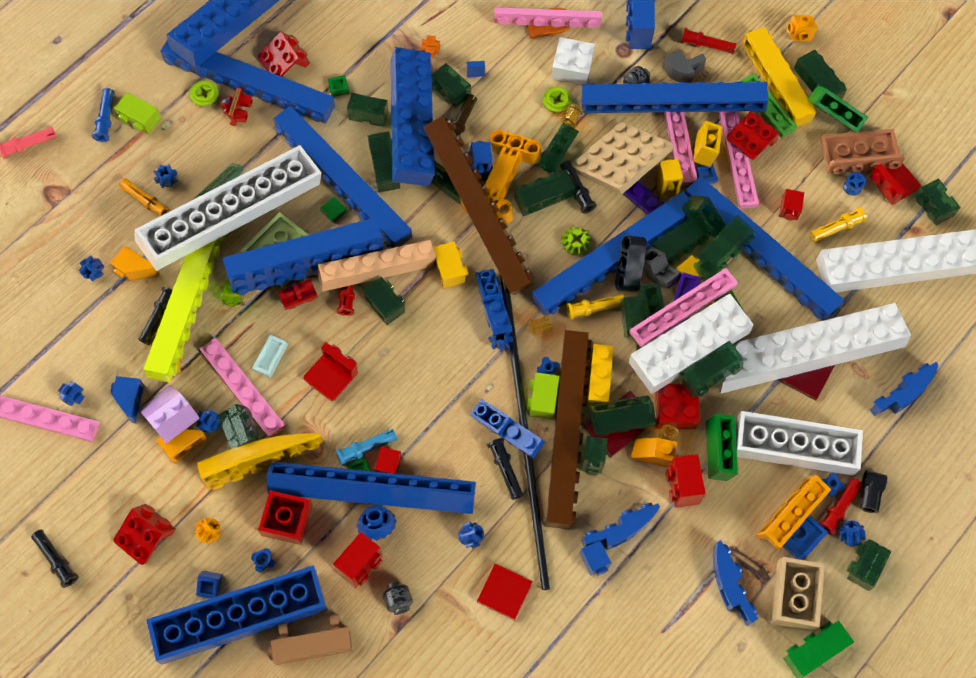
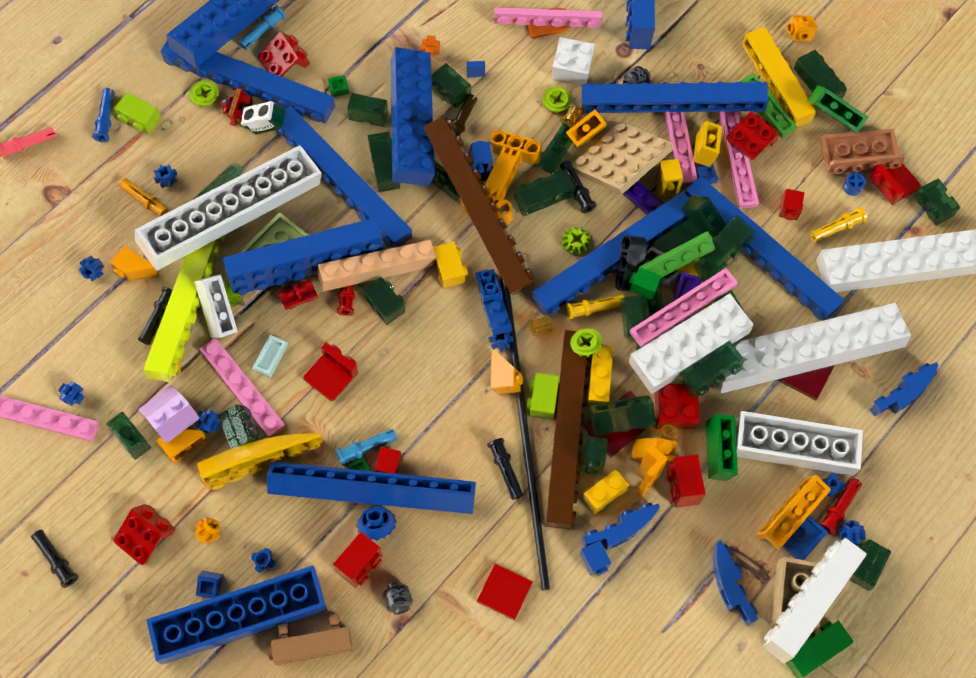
(128, 395): blue slope -> none
(128, 435): none -> clear green brick
(216, 306): none -> white brick
(268, 22): none -> dark azure pin
(271, 121): none -> white piece
(285, 517): red brick -> none
(333, 209): green tile -> none
(471, 534): blue gear -> none
(504, 376): none -> light orange slope
(507, 428): slope -> none
(546, 362): blue plate -> none
(586, 128): none -> light orange slope
(588, 335): none -> lime gear
(605, 492): none -> yellow brick
(645, 283): none -> green brick
(650, 469): none -> light orange fence
(680, 68): dark grey brick -> none
(681, 255): none -> bright green plate
(700, 39): red pin -> none
(814, 600): none -> white brick
(873, 487): black piece -> none

